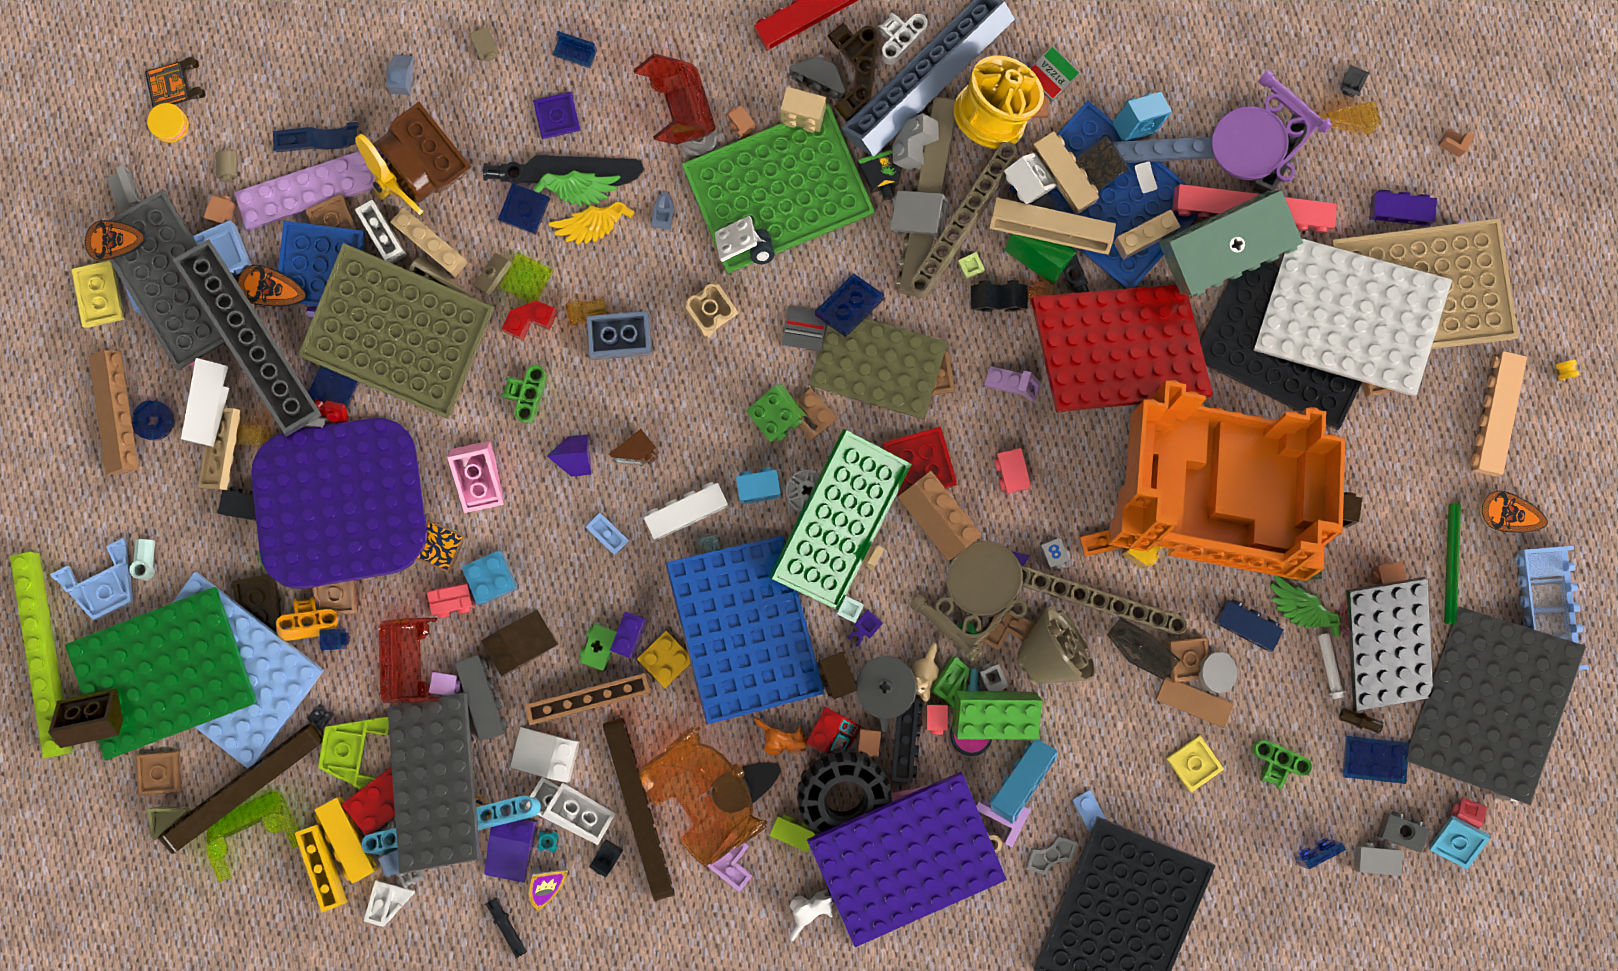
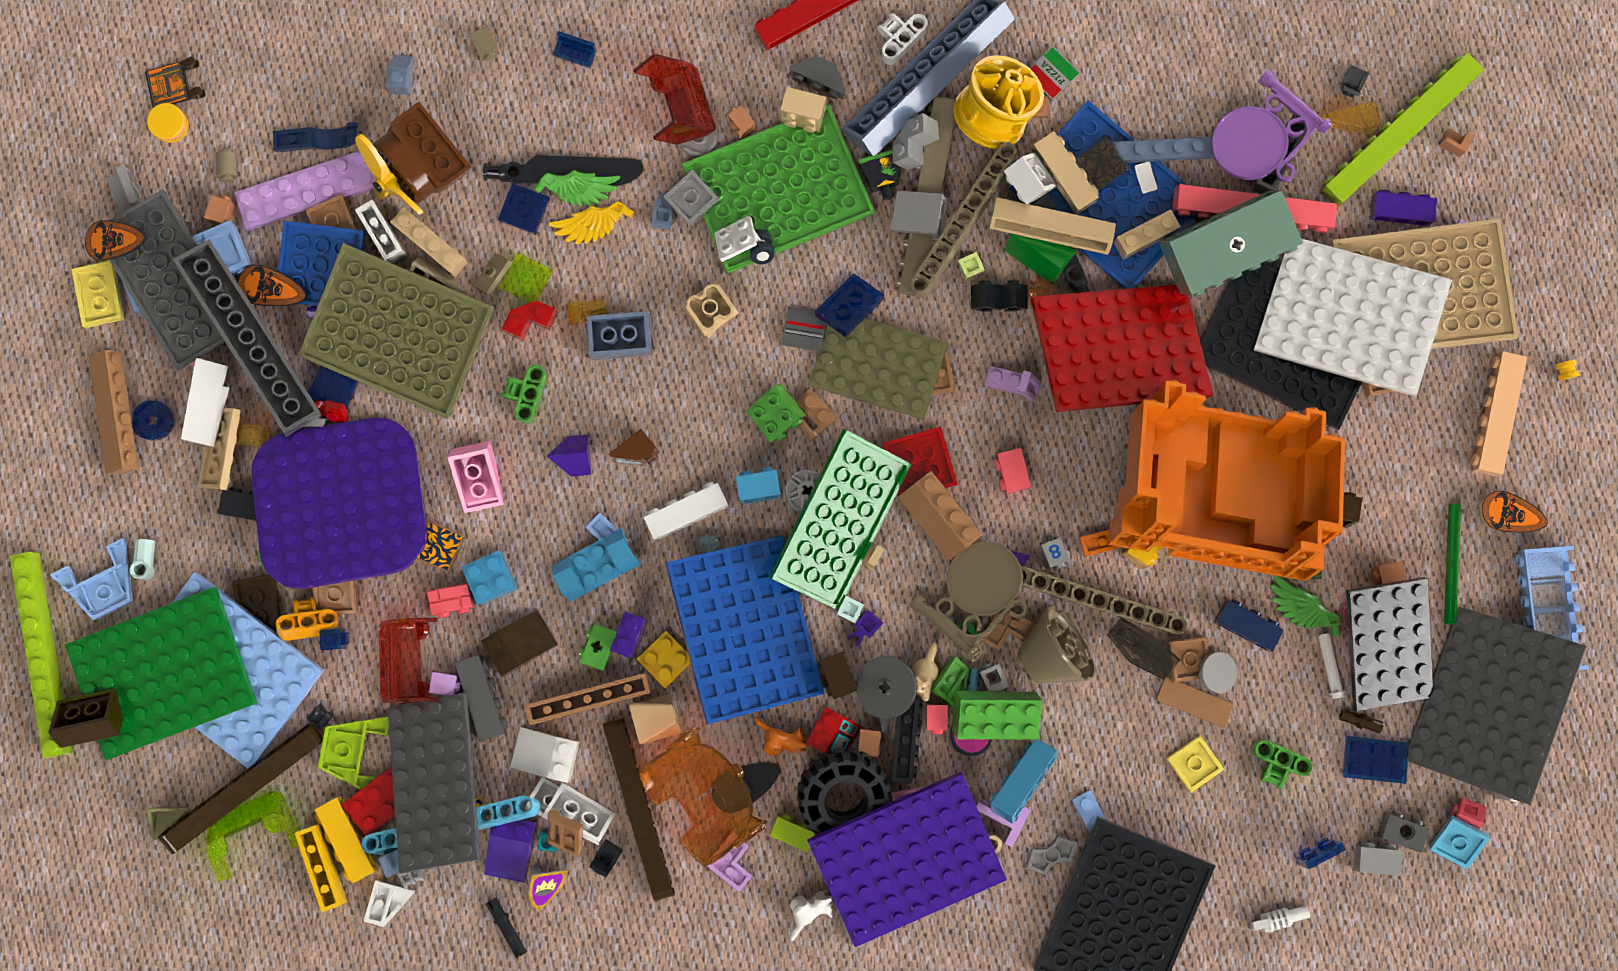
(158, 773): medium nougat tile -> none
(556, 115): dark purple tile -> none
(570, 833): none -> medium nougat plate
(594, 565): none -> dark azure piece
(655, 718): none -> tan piece
(691, 197): none -> light grey tile
(856, 52): dark brown connector -> none
(1141, 116): dark azure brick -> none
(1280, 918): none -> white hinge
(1404, 128): none -> lime brick

